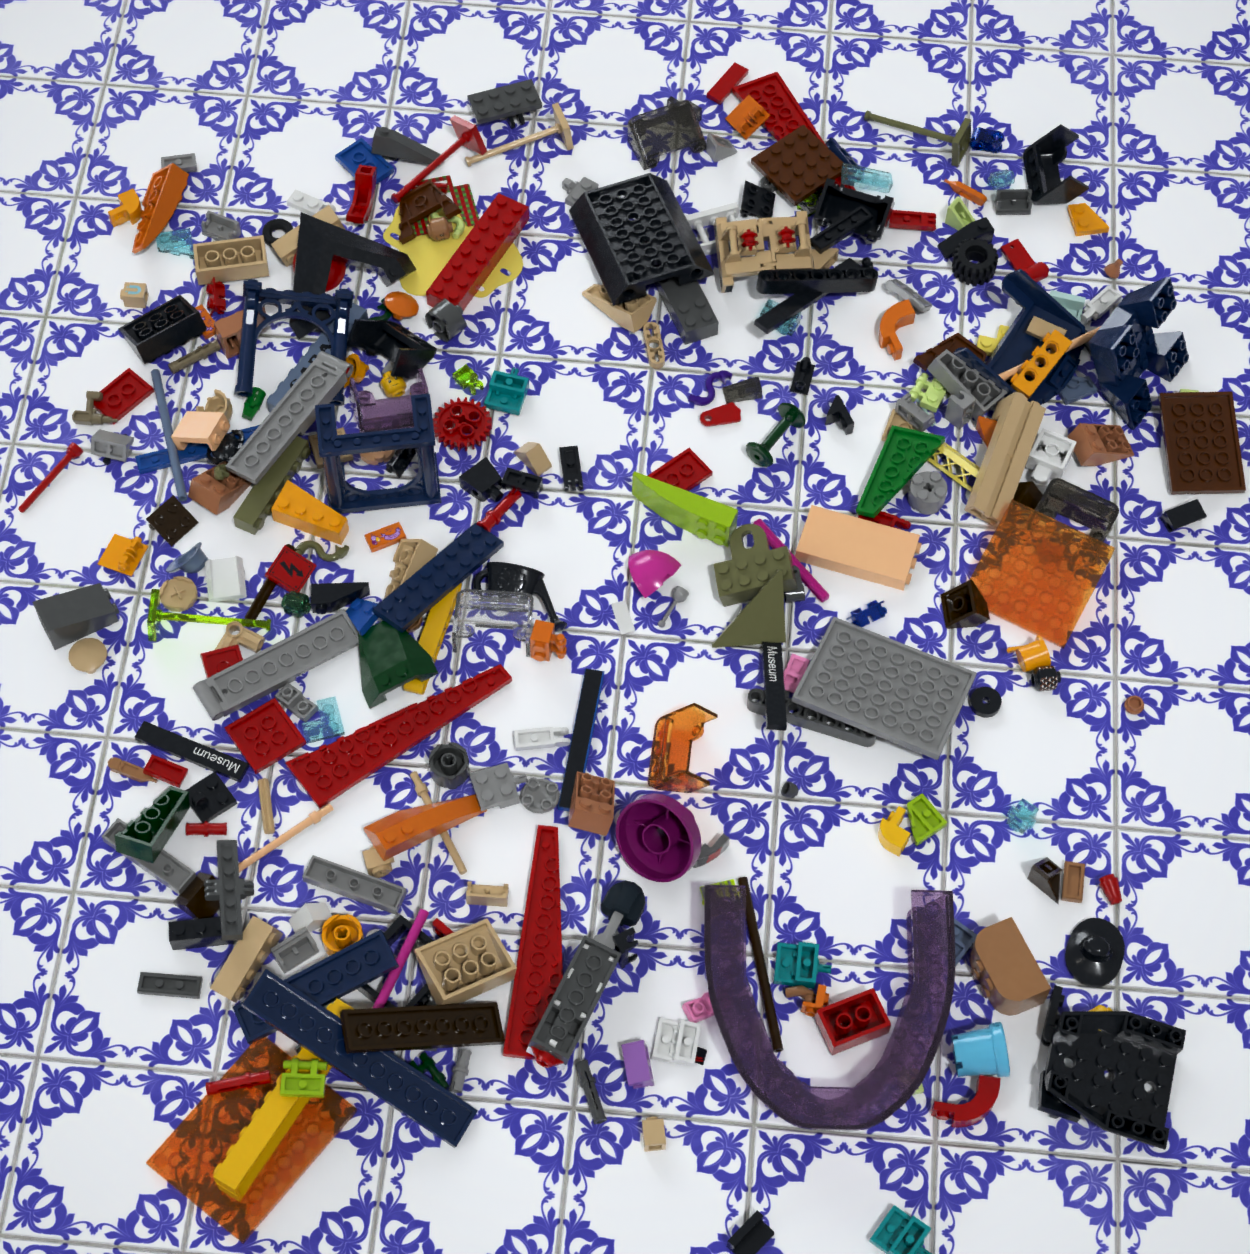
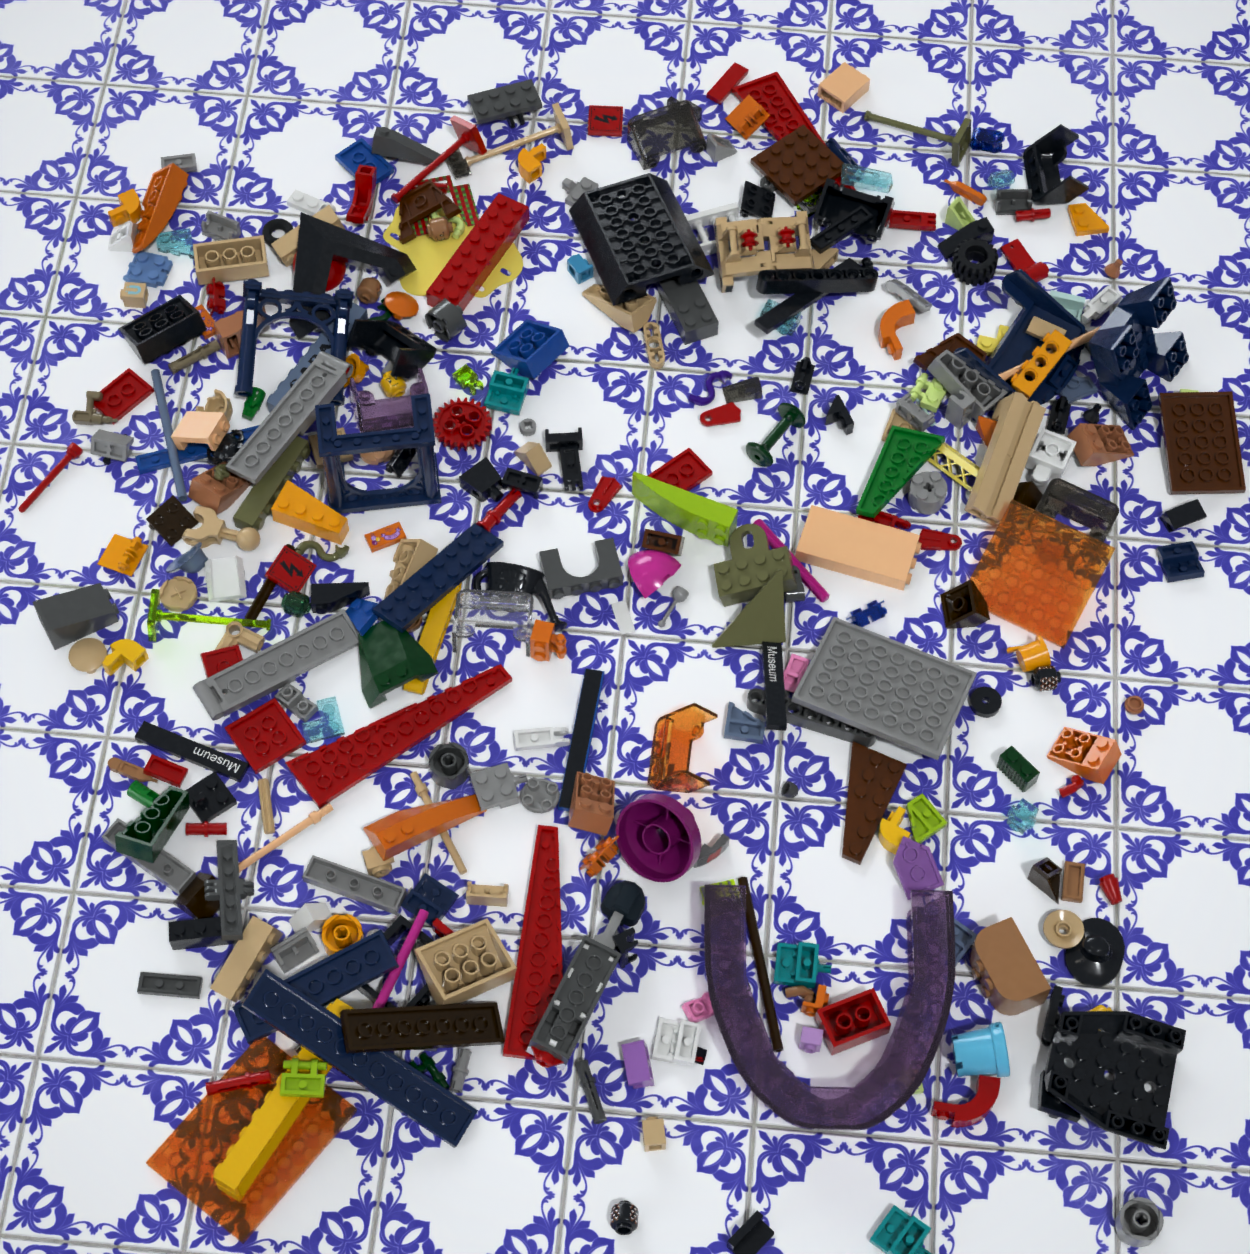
(123, 239): none -> white slope
(126, 652): none -> yellow brick
(142, 794): none -> green hinge
(148, 269): none -> medium blue plate
(215, 530): none -> tan piece
(369, 290): none -> medium nougat head
(430, 896): none -> dark blue slope
(457, 165): none -> clear smoke slope
(526, 422): none -> light grey bush
(529, 162): none -> light orange brick
(531, 348): none -> blue slope
(556, 440): none -> black hinge
(562, 584): none -> dark grey arch
(579, 268): none -> dark azure brick
(604, 493): none -> red piece
(605, 120): none -> red tile
(605, 850): none -> orange hinge
(624, 1217): none -> black head
(663, 542): none -> reddish brown brick
(743, 726): none -> sand blue wing
(811, 1039): none -> lavender plate
(843, 87): none -> light nougat brick
(870, 790): none -> reddish brown wing
(916, 867): none -> medium lavender tile
(938, 540): none -> red piece
(1017, 769): none -> dark green brick
(1027, 215): none -> red axle
(1059, 415): none -> black hinge
(1065, 921): none -> tan dish
(1071, 788): none -> red arm
(1085, 754): none -> orange slope
(1092, 415): none -> black rock
(1149, 1218): none -> light grey brick
(1180, 561): none -> dark blue slope

